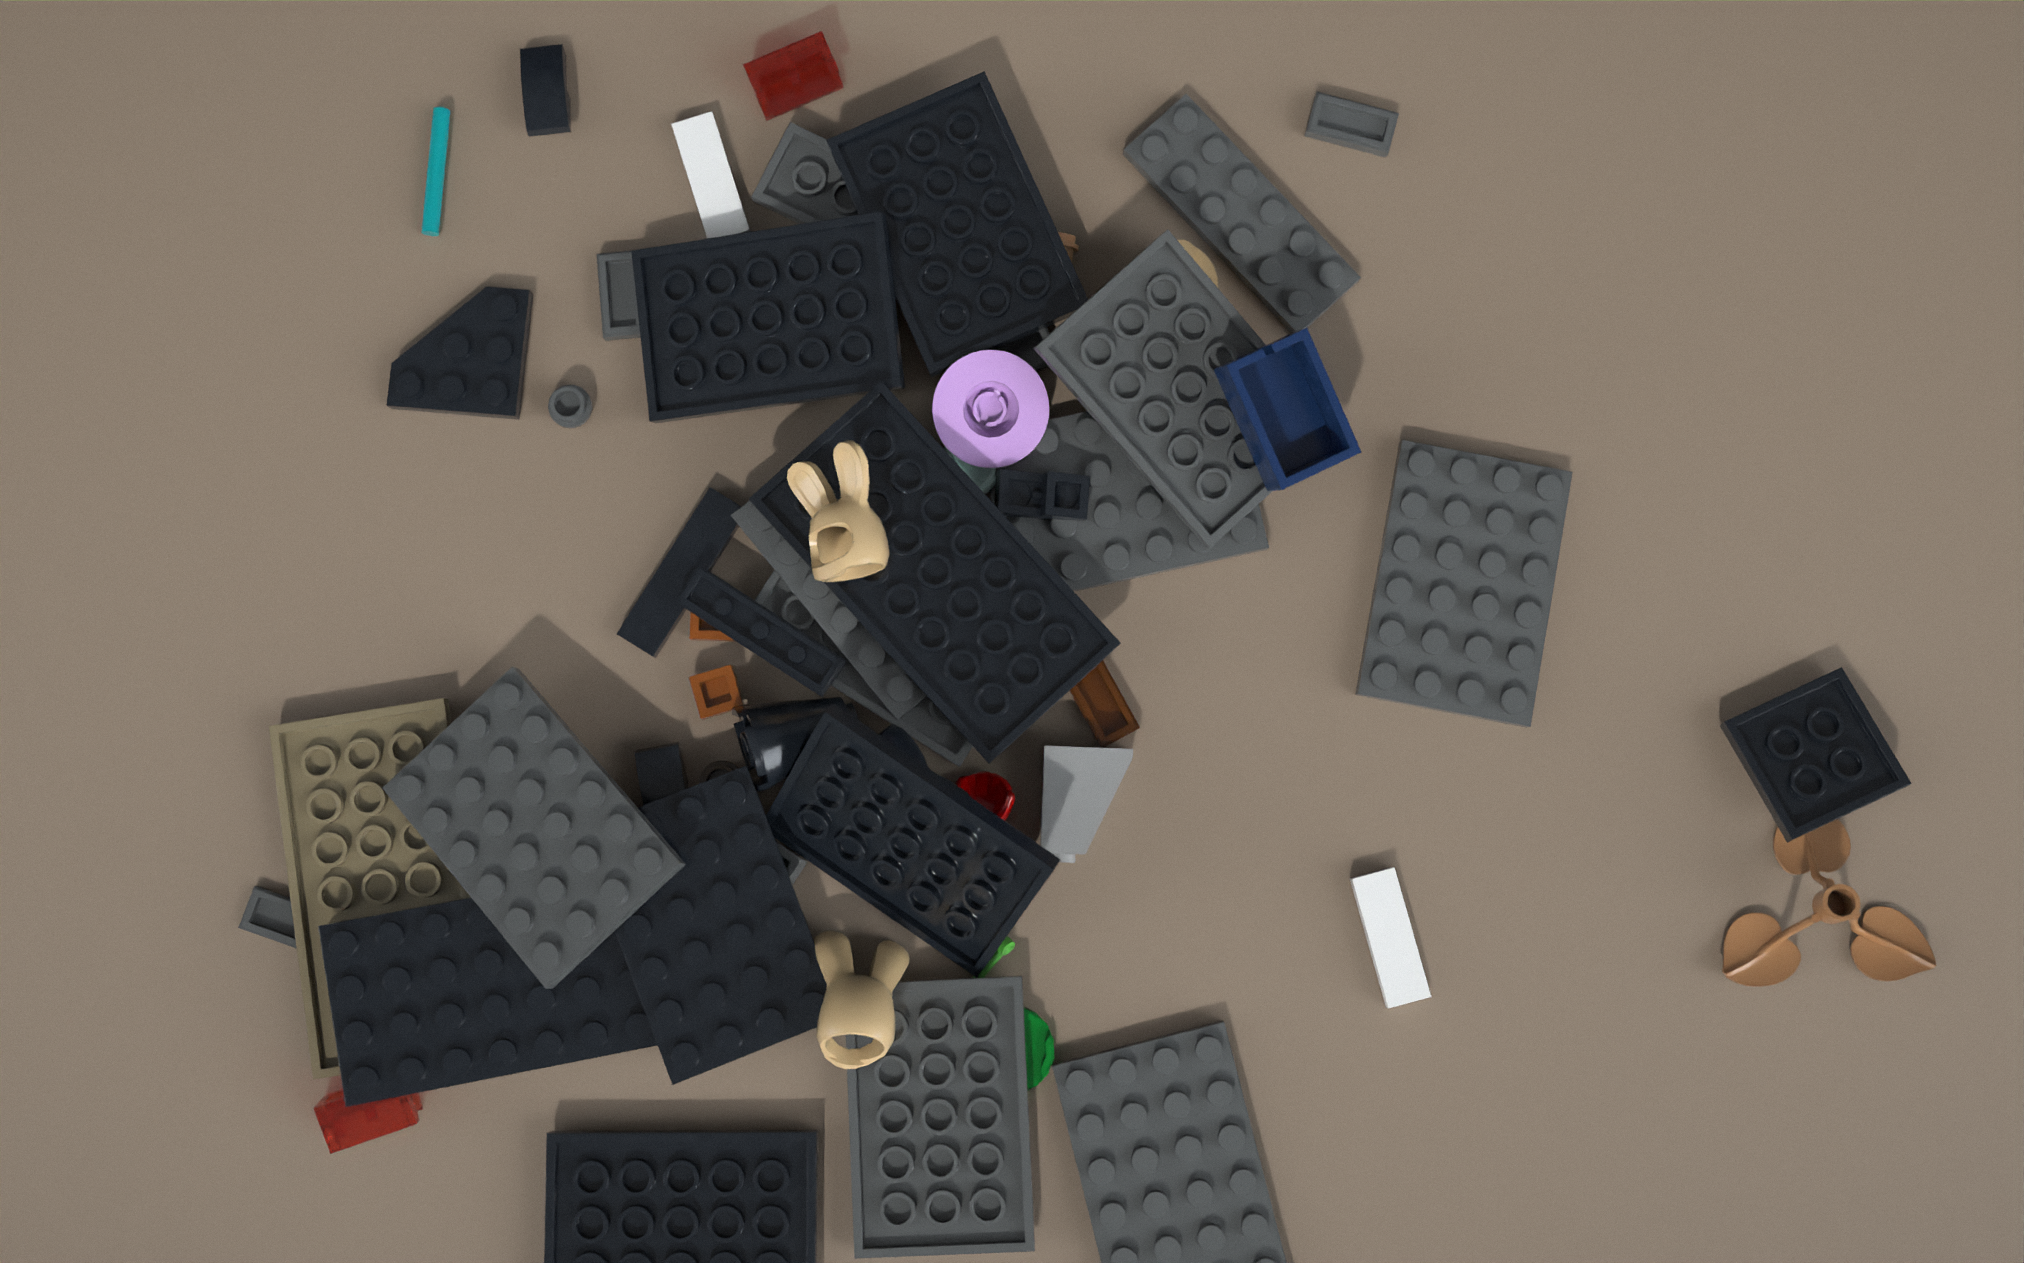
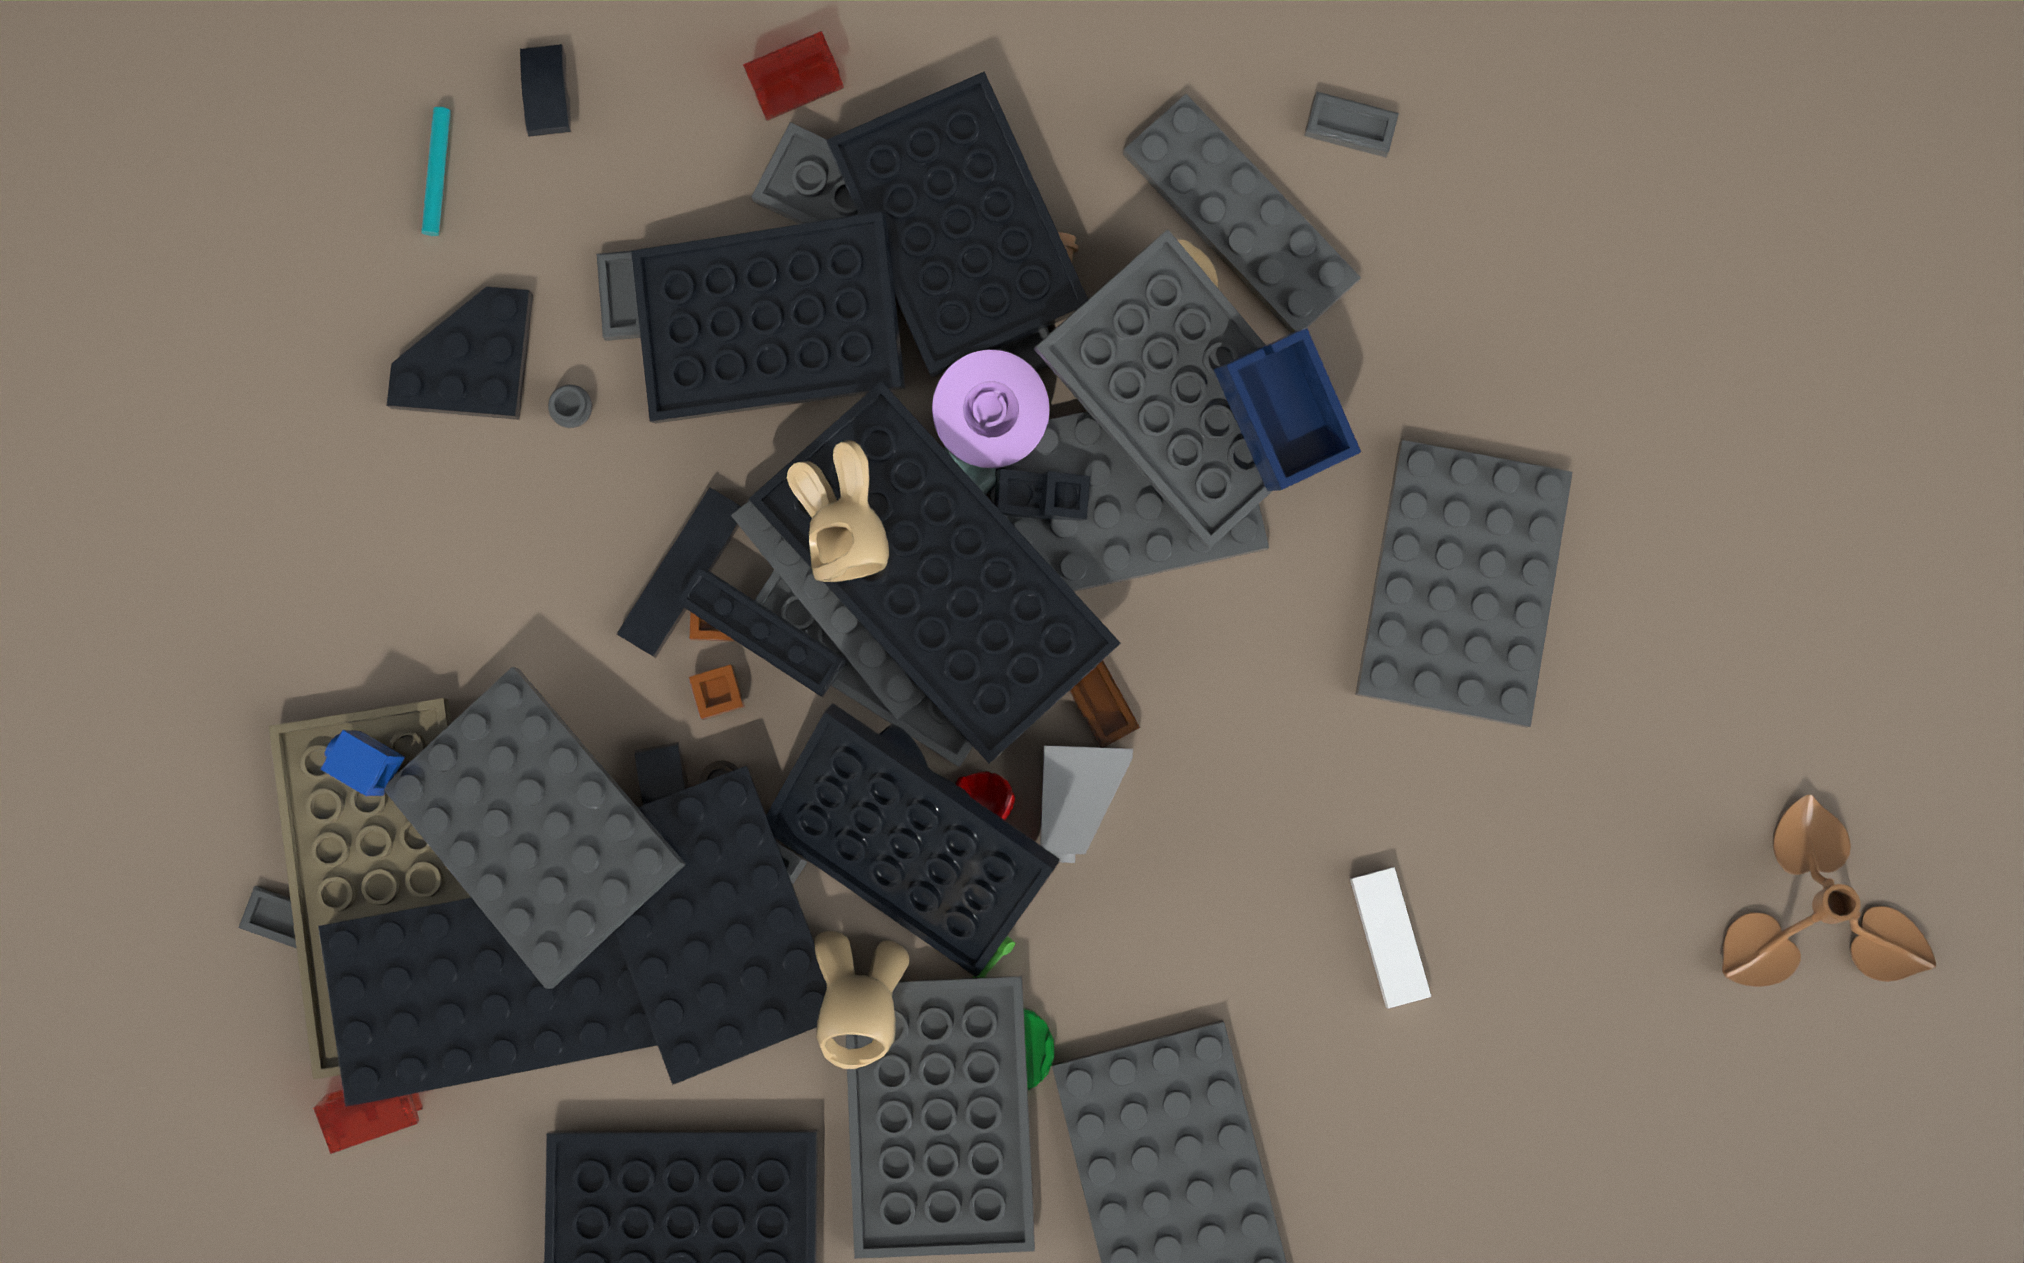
(361, 762): none -> blue brick
(710, 176): white tile -> none
(776, 734): black cone -> none
(1815, 754): black plate -> none

